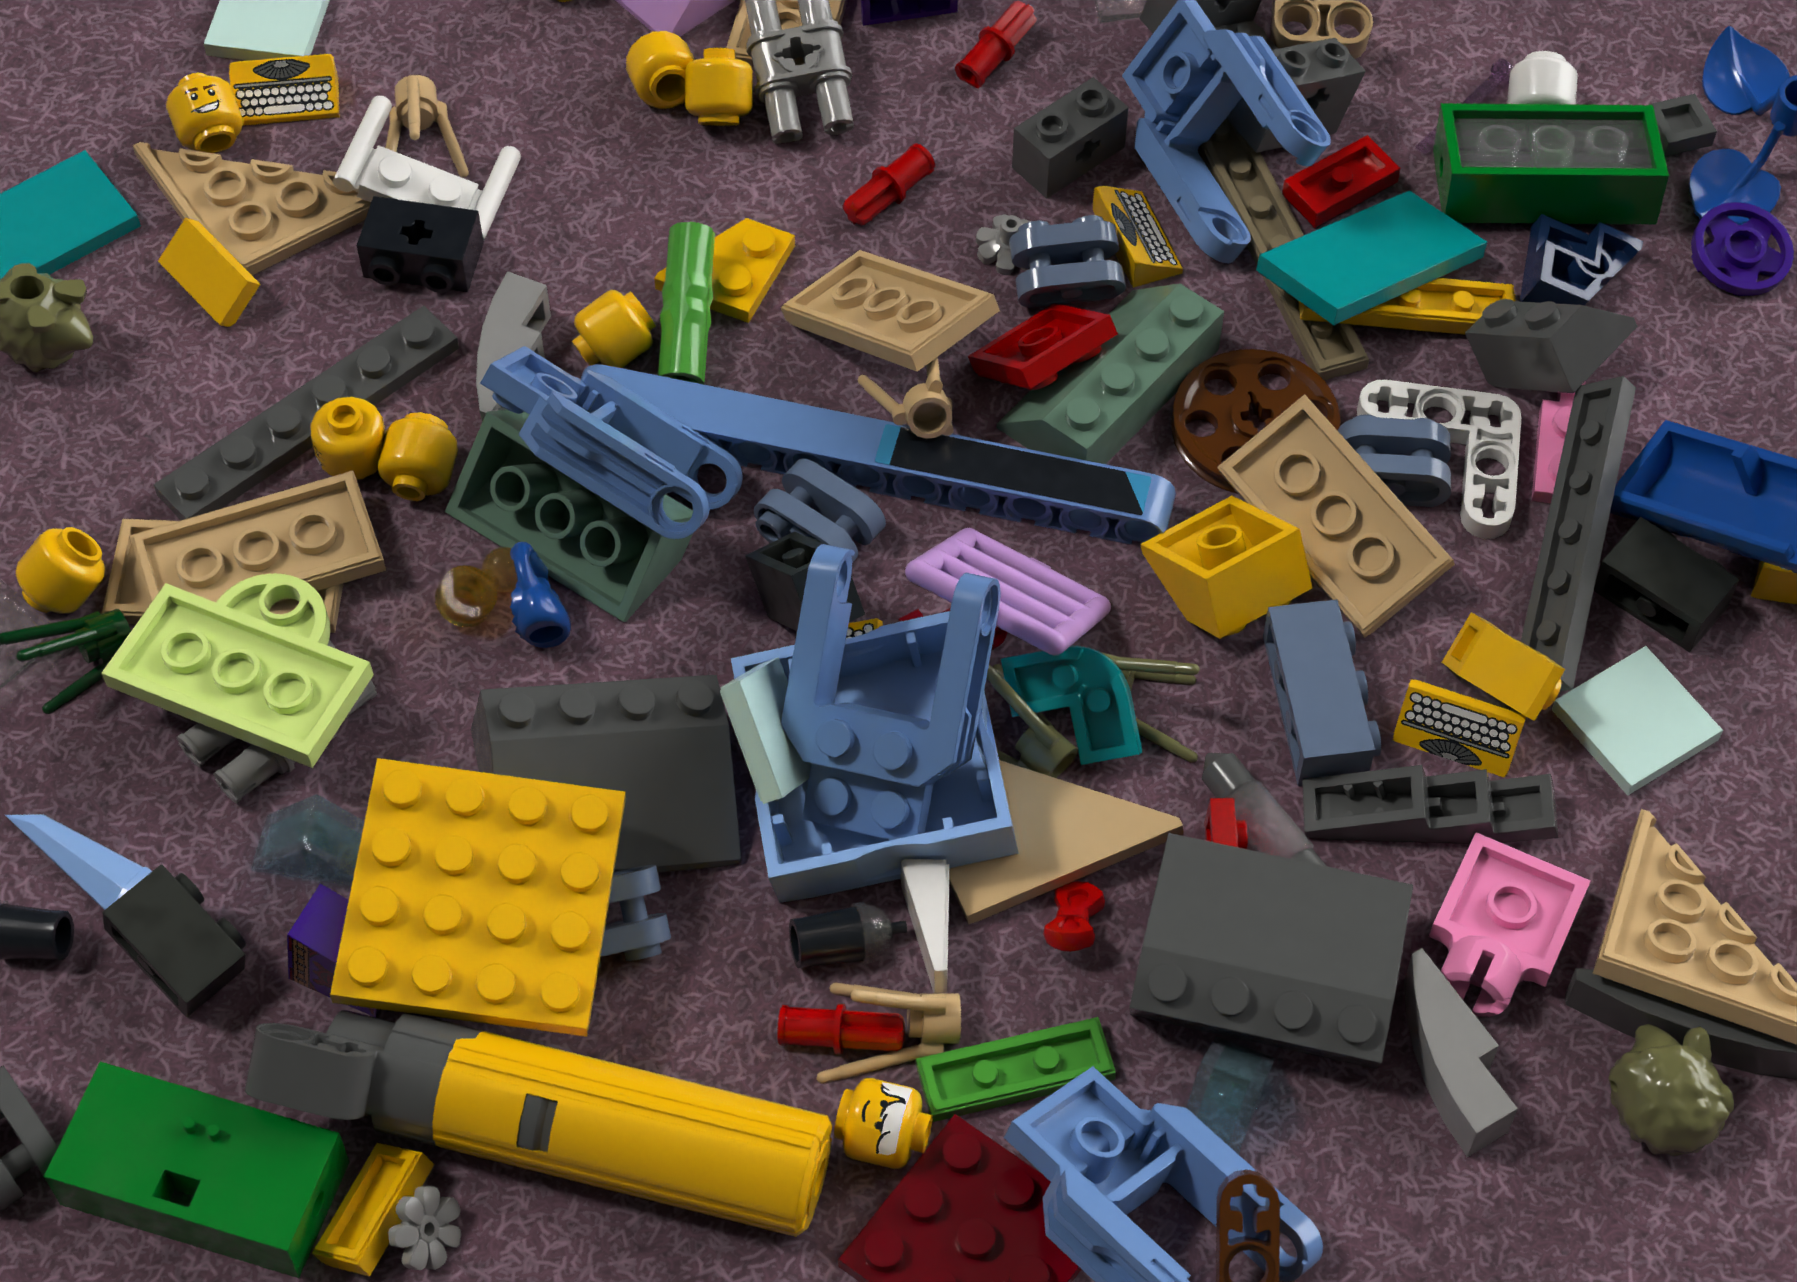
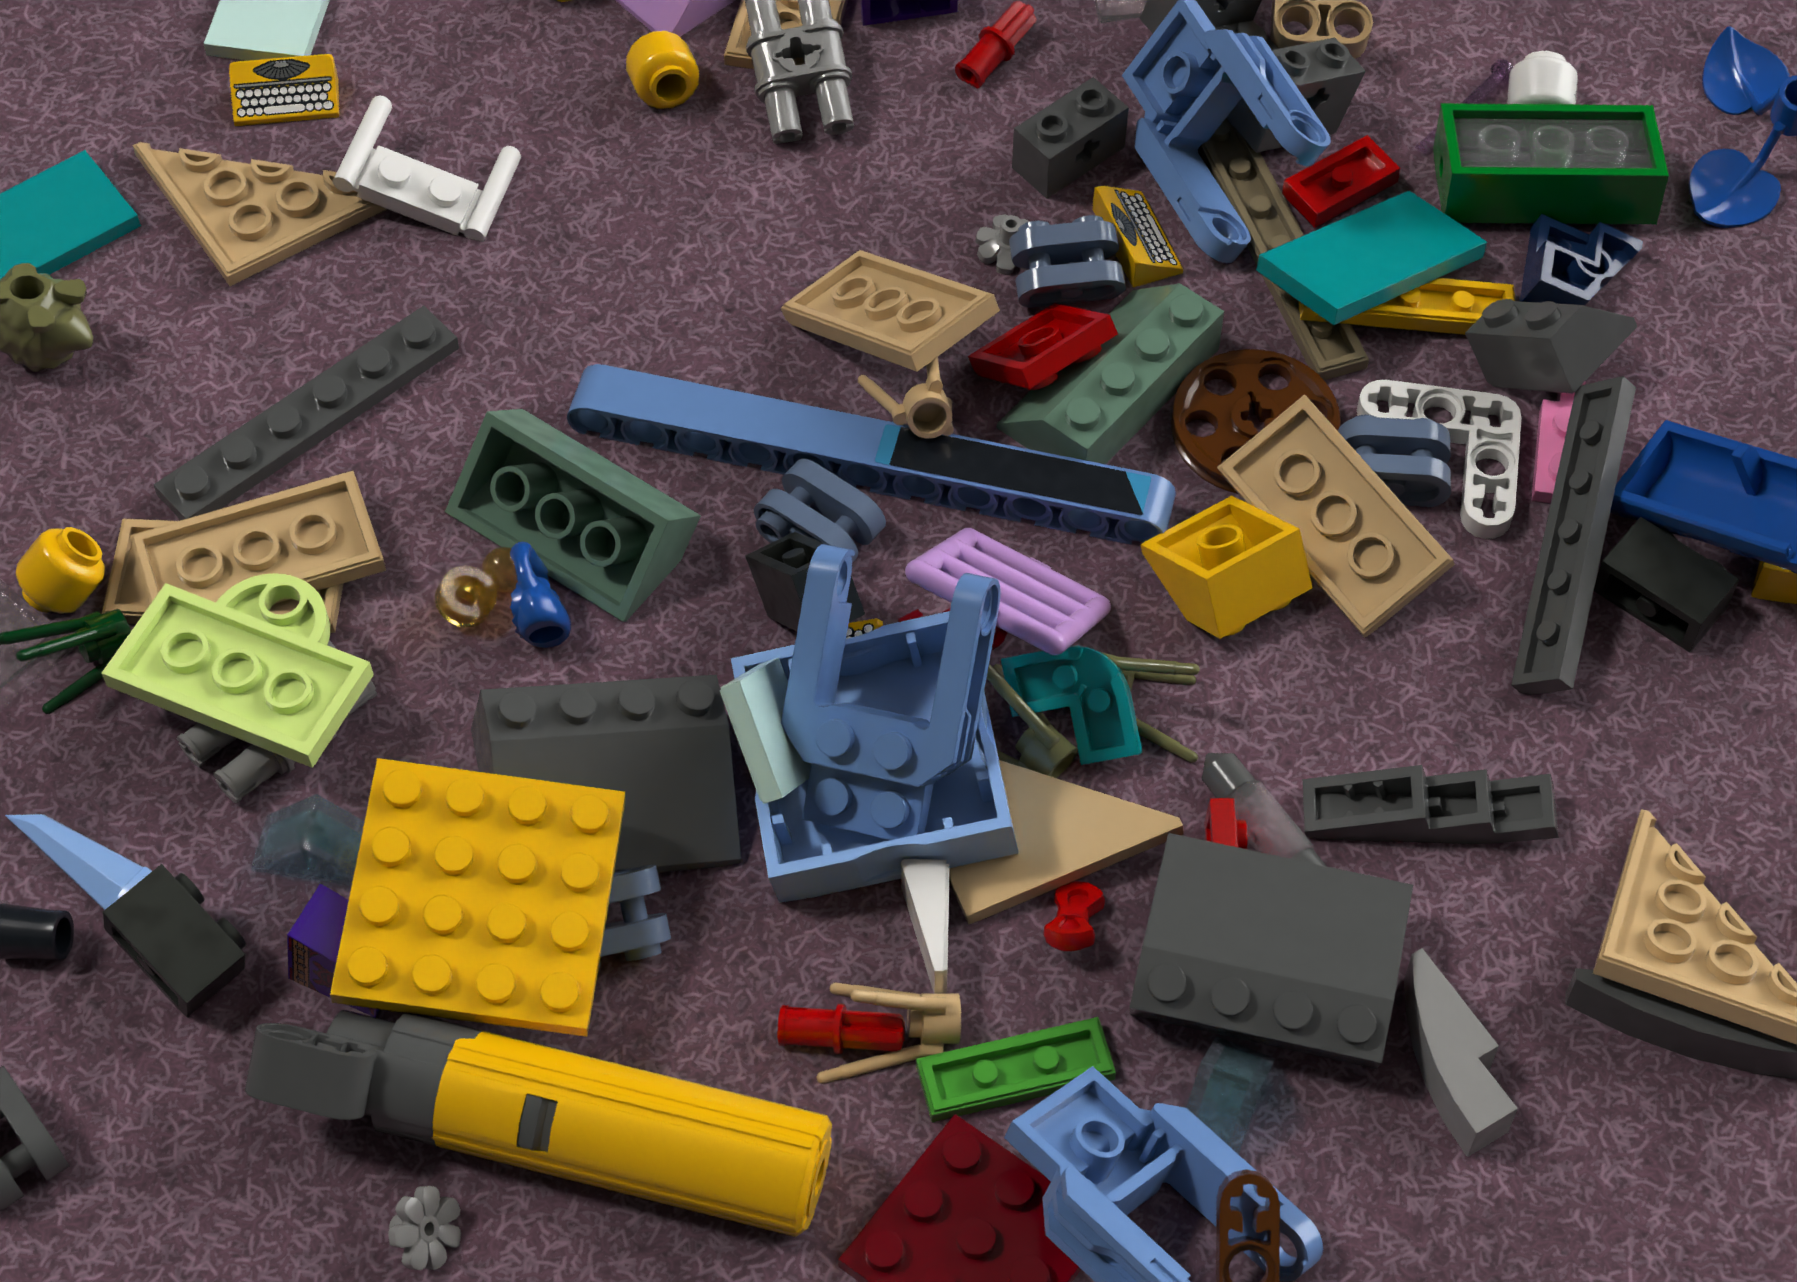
(198, 1169): green brick -> none
(204, 113): yellow head -> none
(208, 272): yellow tile -> none
(348, 436): yellow head -> none
(362, 1222): yellow tile -> none
(417, 110): tan plant -> none
(417, 456): yellow head -> none
(420, 244): black brick -> none
(513, 321): light grey slope -> none
(611, 440): medium blue plate -> none
(613, 330): yellow head -> none
(686, 302): bright green axle -> none
(719, 88): yellow head -> none
(744, 267): yellow wing -> none
(842, 936): black piece -> none
(882, 1123): yellow head -> none
(889, 184): red axle -> none
(1320, 690): sand blue brick -> none
(1458, 727): slope -> none
(1504, 667): yellow slope -> none
(1504, 921): bright pink plate -> none
(1636, 720): light aqua tile -> none
(1670, 1091): olive animal -> none
(1683, 125): dark grey plate -> none
(1741, 249): dark purple wheel -> none

